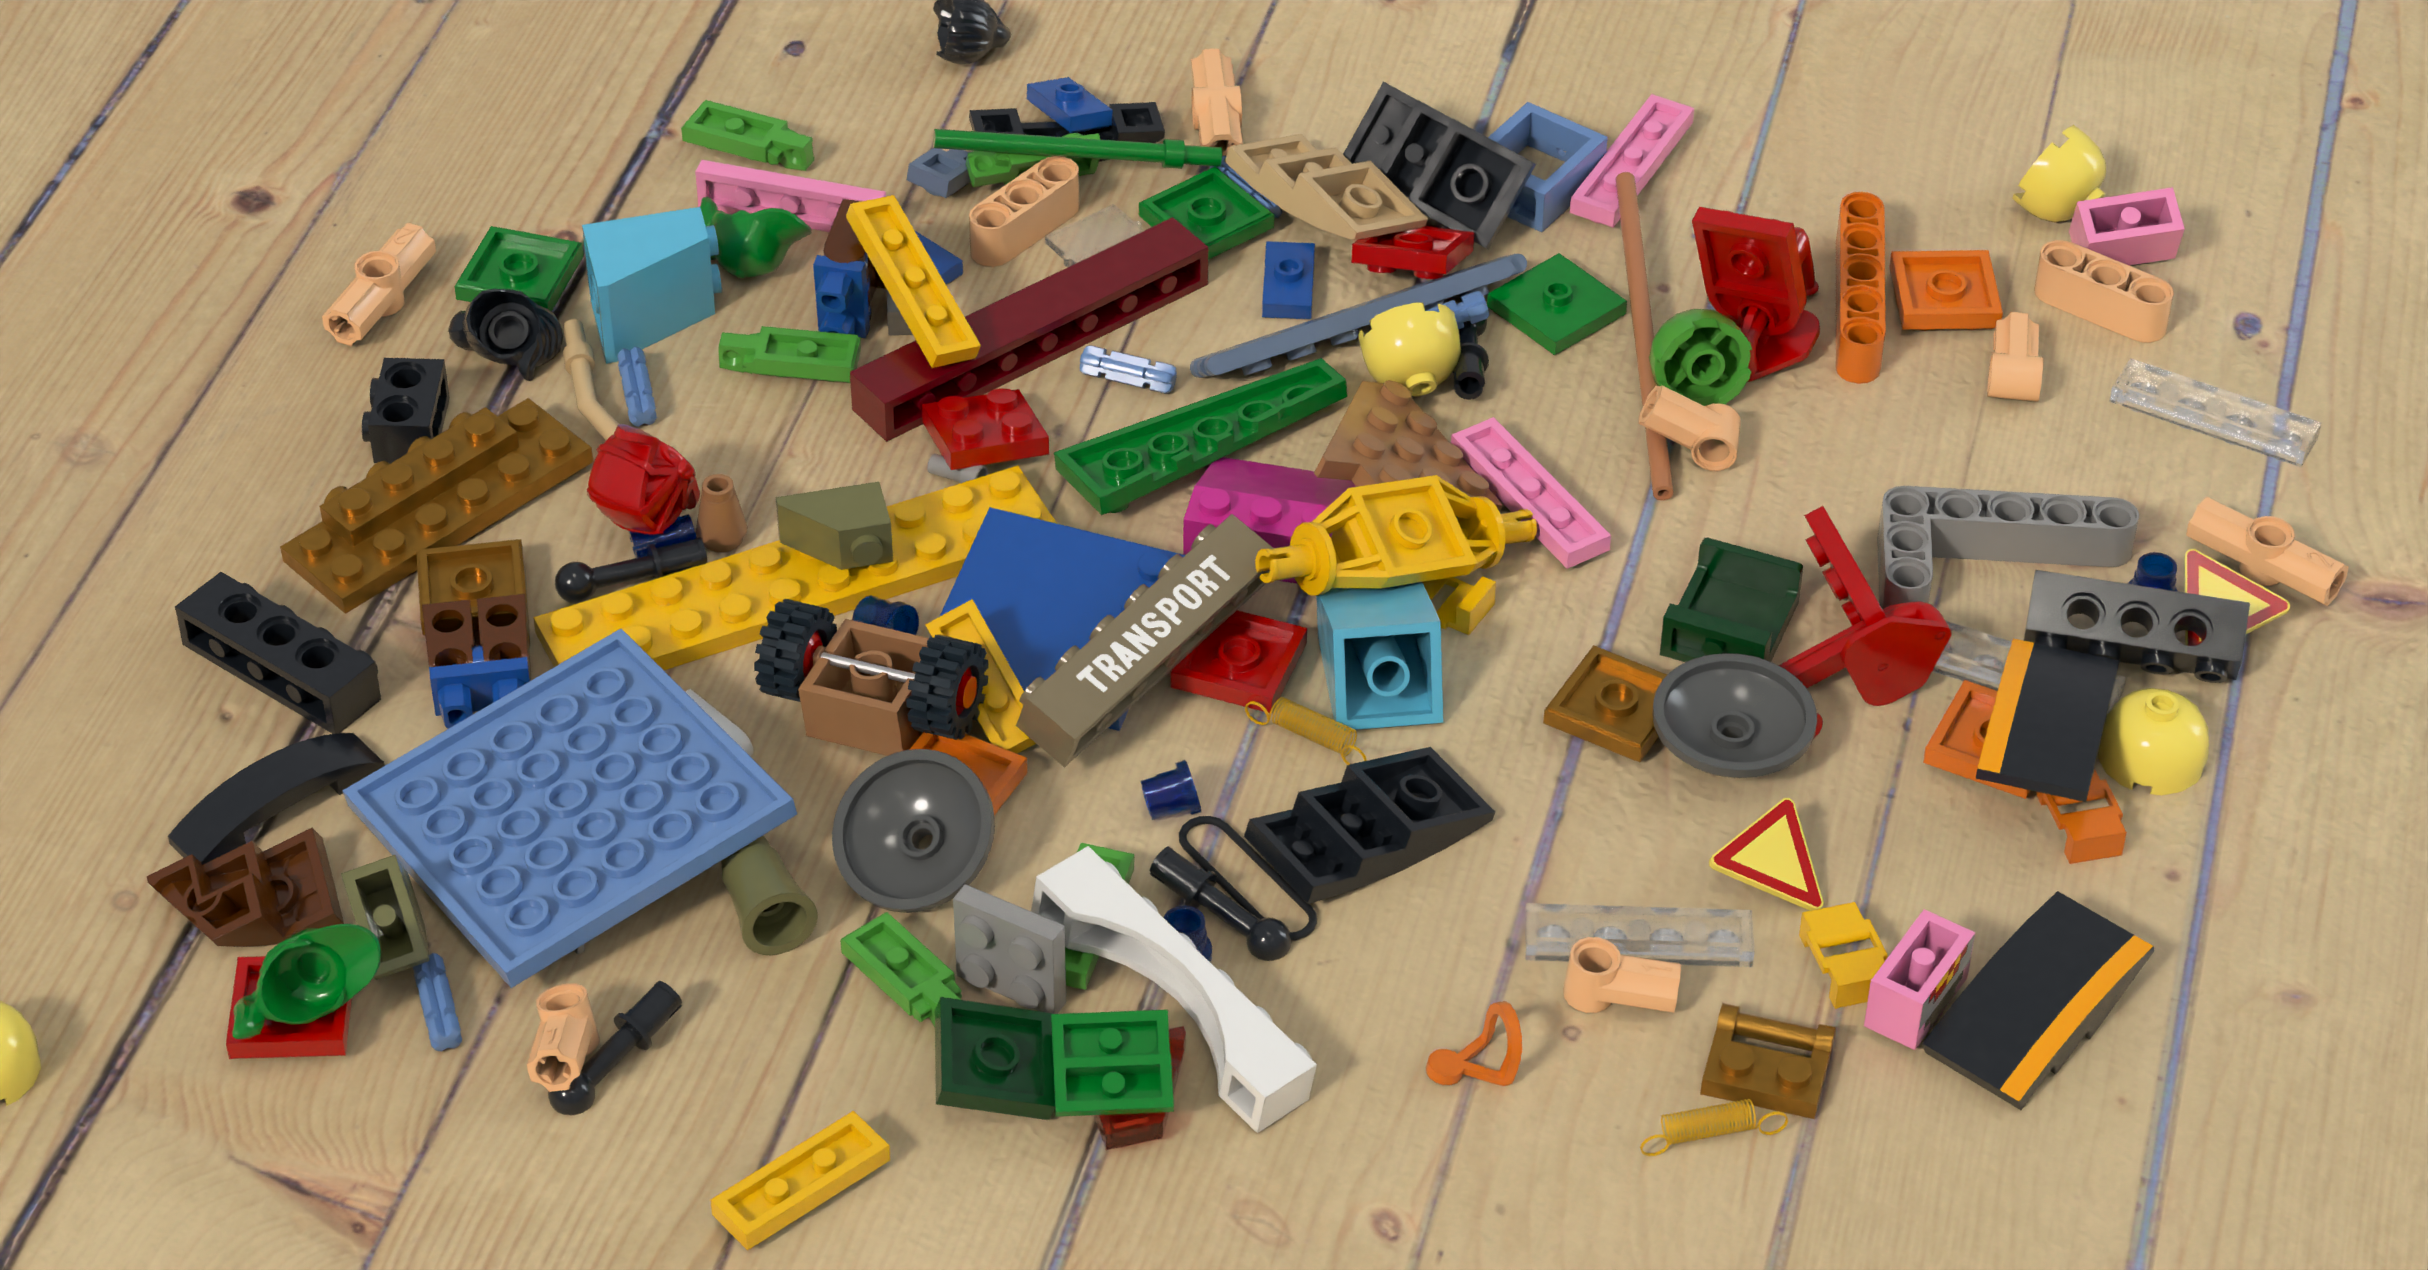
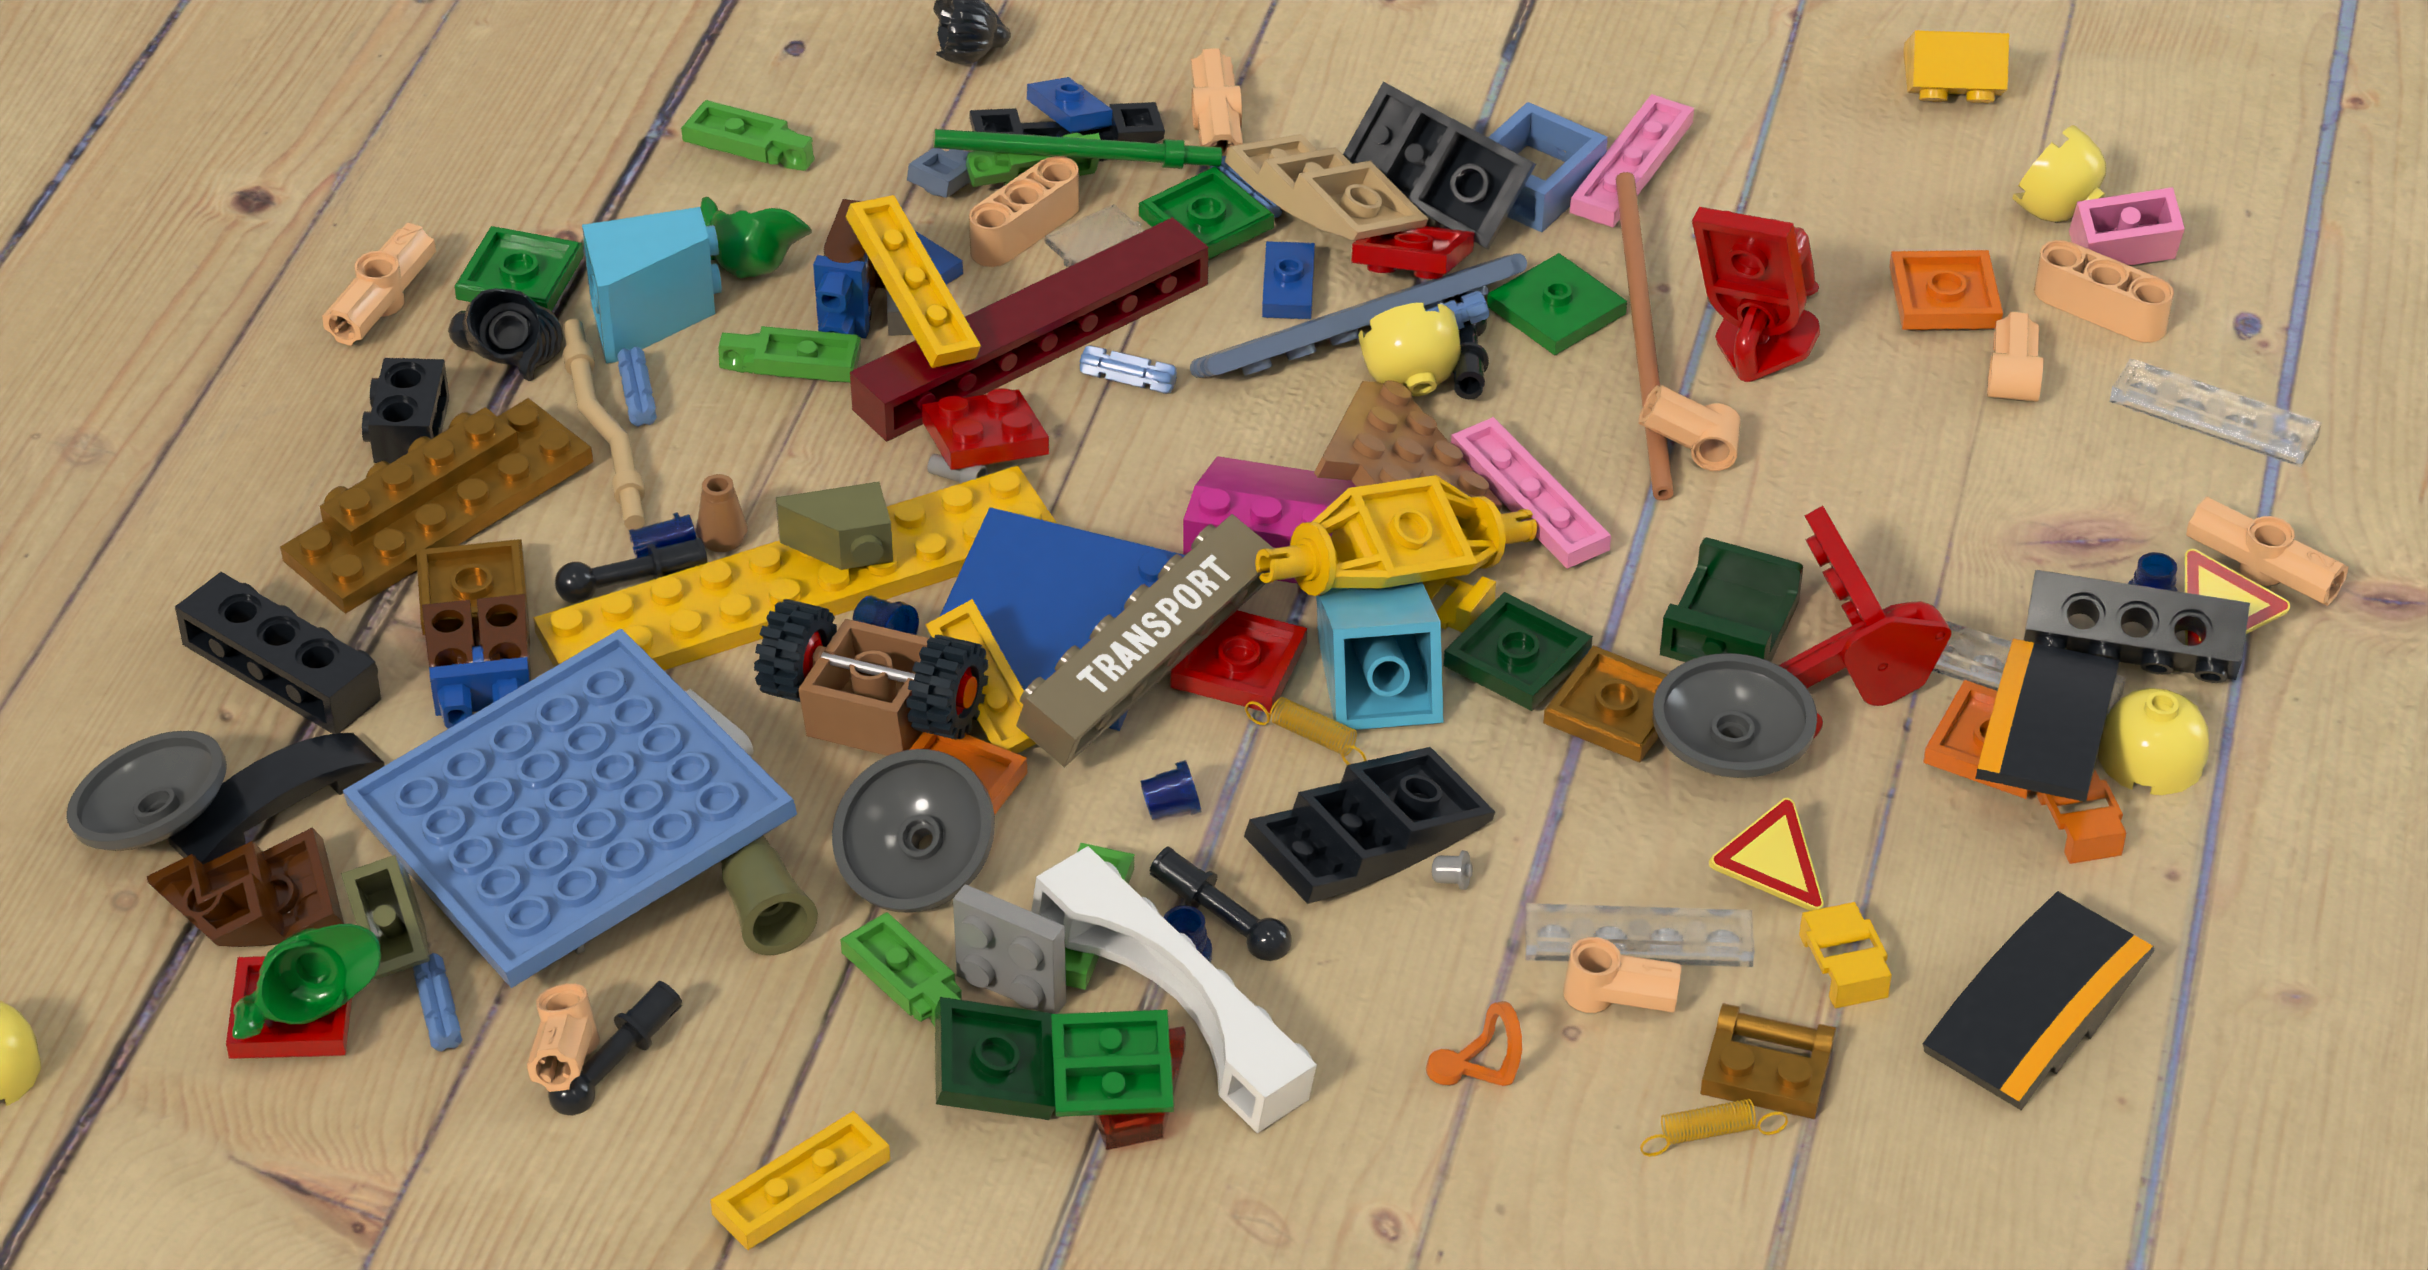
(147, 791): none -> dark grey dish
(641, 481): red piece -> none
(754, 190): bright pink plate -> none
(1159, 450): green wing -> none
(1257, 859): black piece -> none
(1453, 869): none -> light grey piece
(1517, 651): none -> dark green plate
(1701, 356): bright green cylinder -> none
(1860, 287): orange beam -> none
(1919, 979): bright pink brick -> none
(1957, 64): none -> yellow slope
(1994, 527): light grey beam -> none

